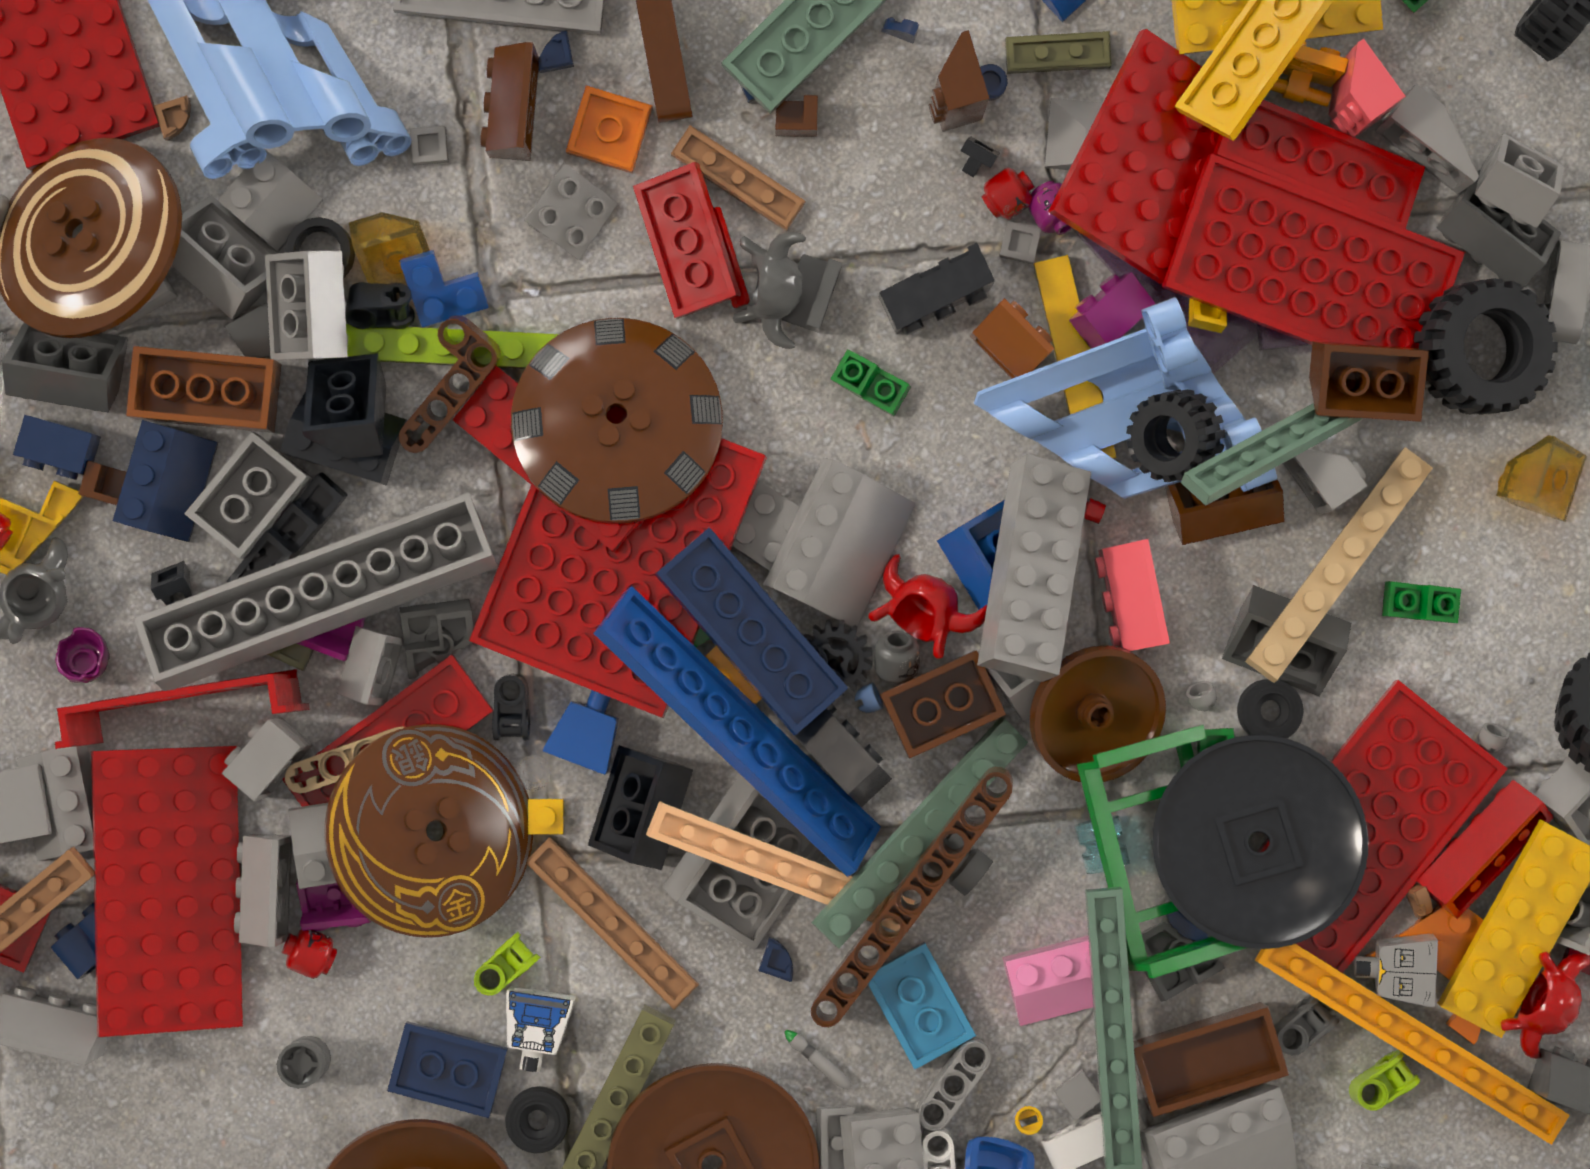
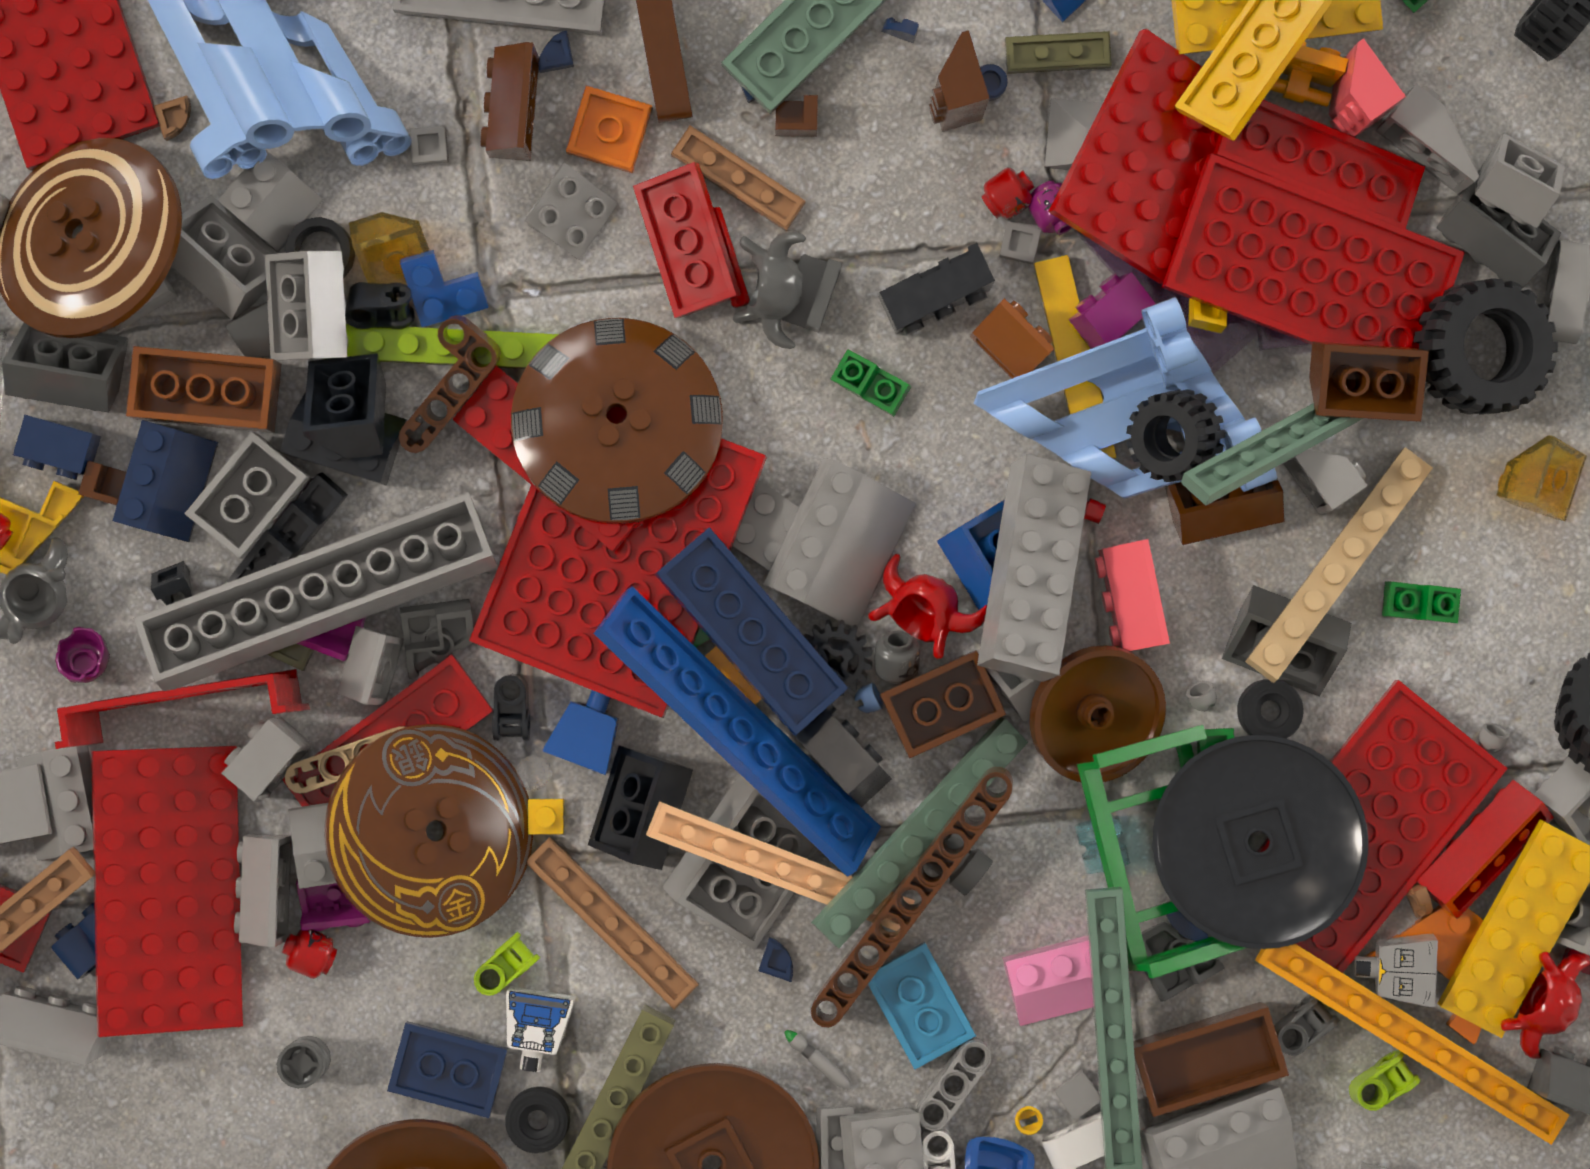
(978, 154): black tile -> none

